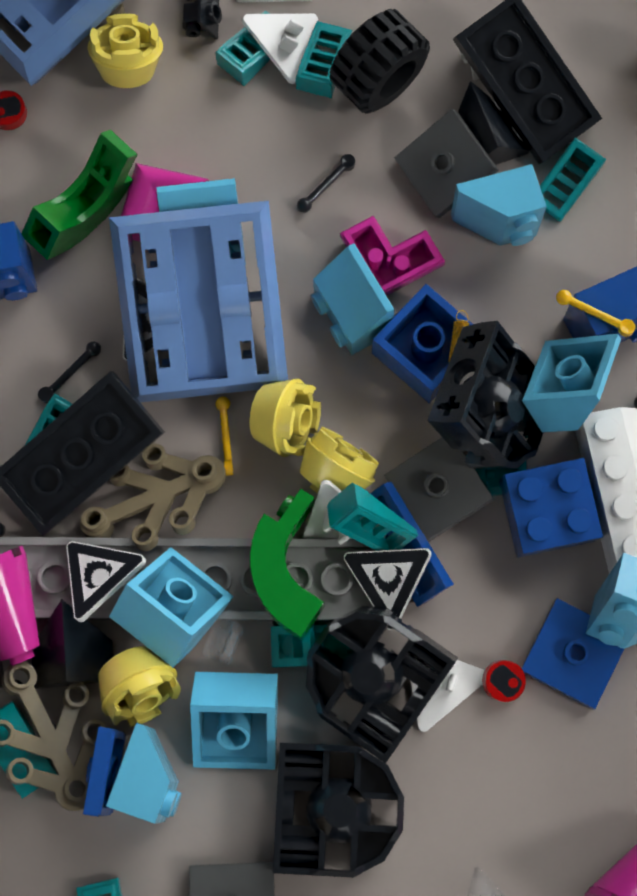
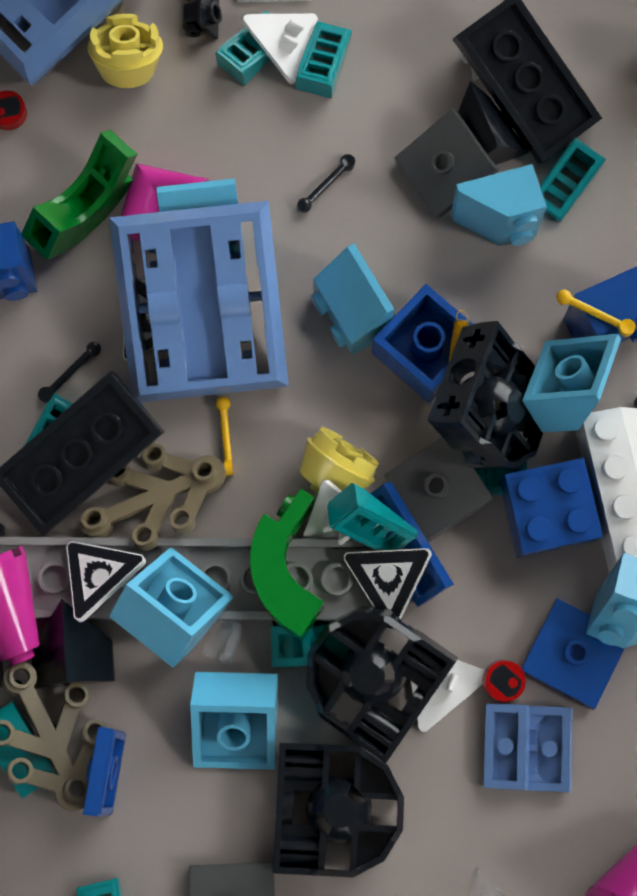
(135, 685): light yellow cone -> none
(145, 779): medium azure slope -> none
(284, 416): light yellow cone -> none
(379, 61): black tyre -> none
(394, 265): dark pink brick -> none
(528, 748): none -> medium blue slope

